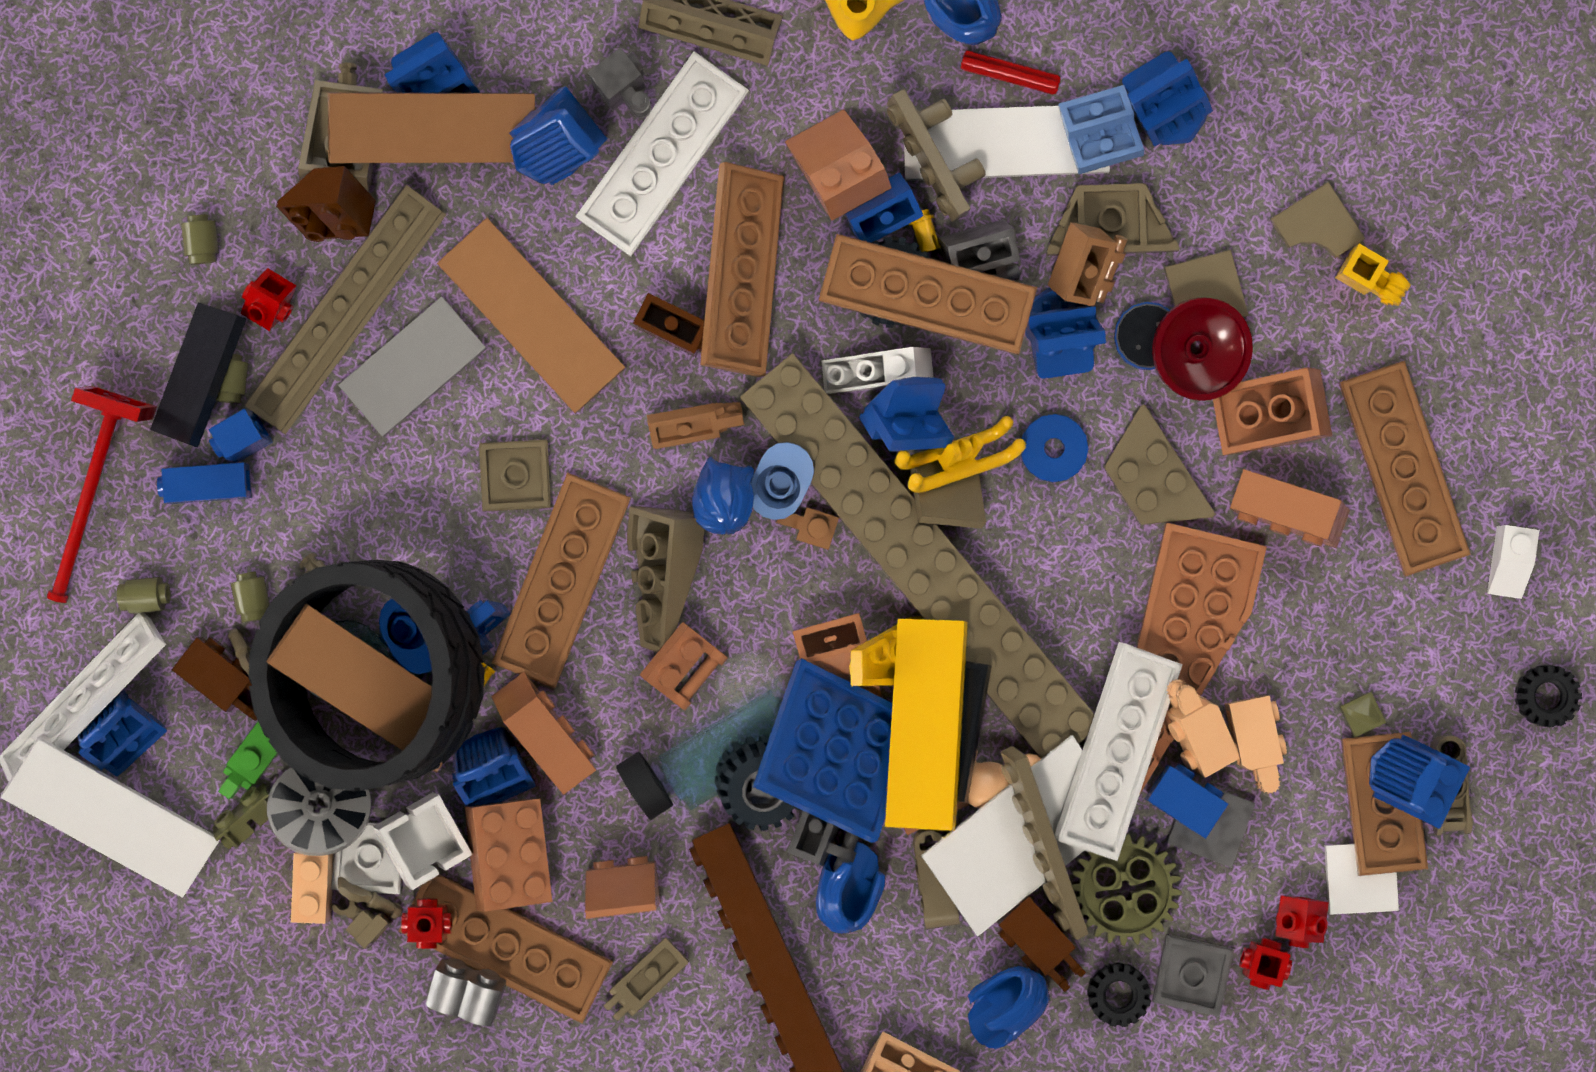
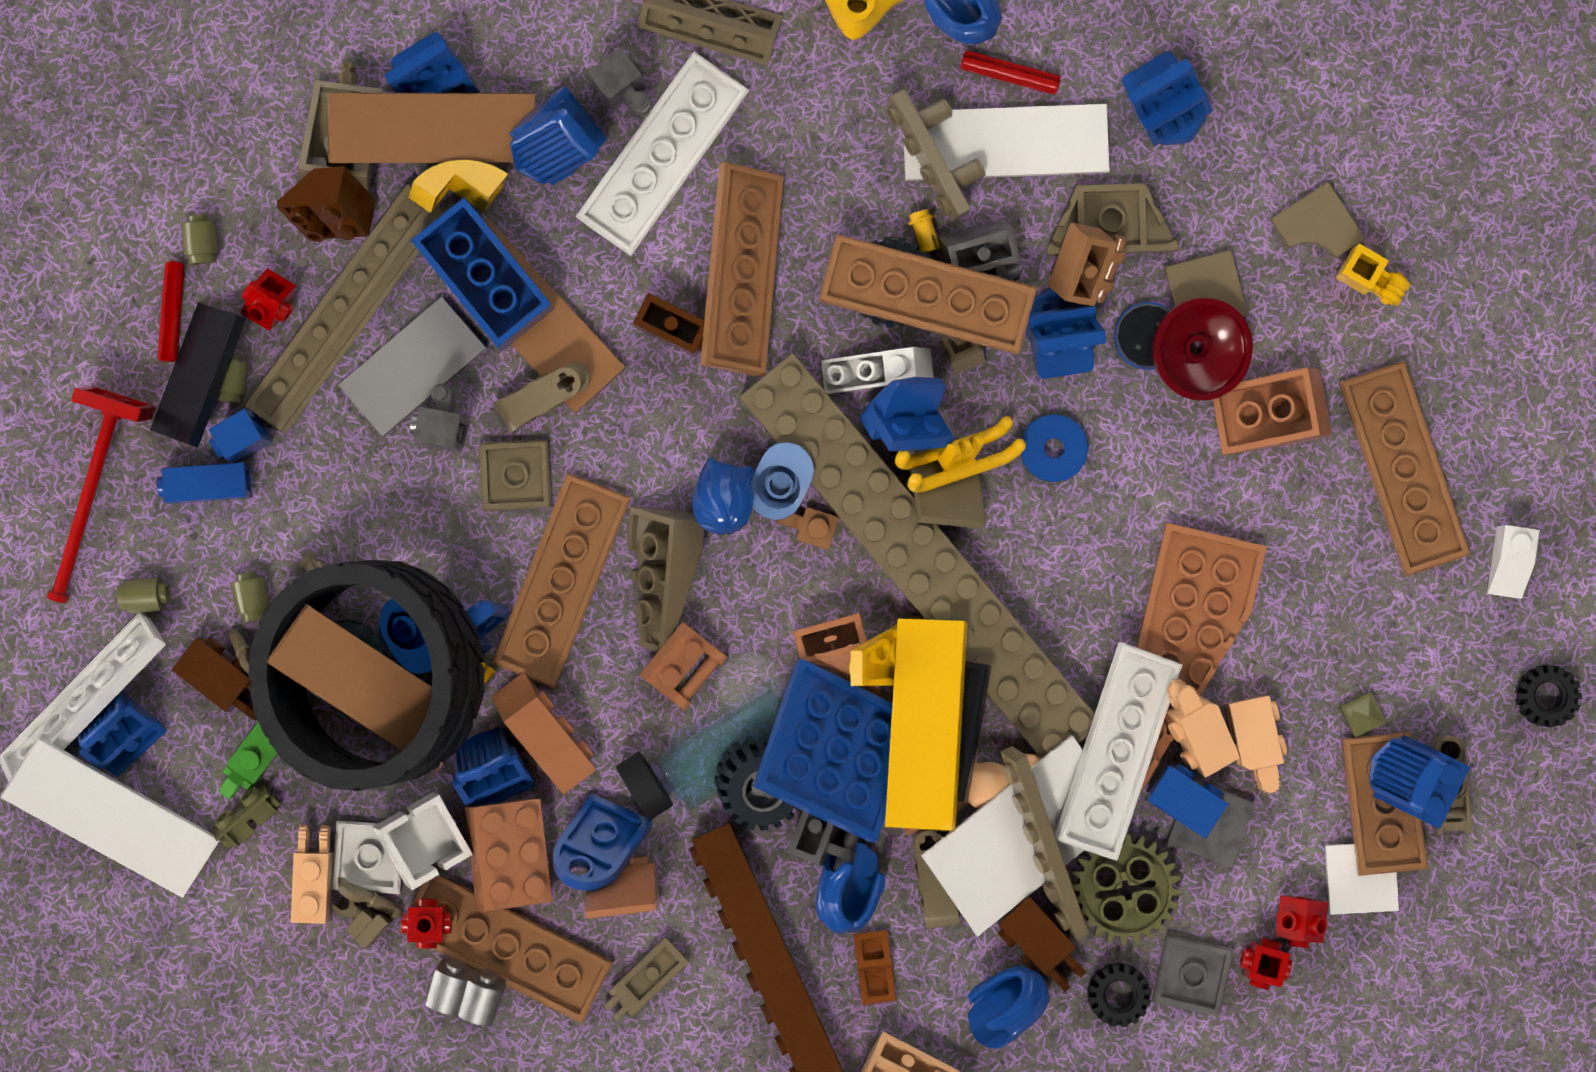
(170, 311): none -> red axle
(312, 833): light grey piece -> none
(440, 426): none -> flat silver brick
(467, 178): none -> yellow brick
(482, 274): none -> blue brick
(542, 395): none -> dark tan piece
(600, 840): none -> blue tile
(693, 423): medium nougat hinge -> none
(839, 164): nougat slope -> none
(874, 968): none -> dark orange slope
(885, 212): blue brick -> none
(962, 354): none -> dark tan slope
(1101, 129): medium blue slope -> none
(1153, 475): dark tan wing -> none
(1289, 509): nougat wedge -> none

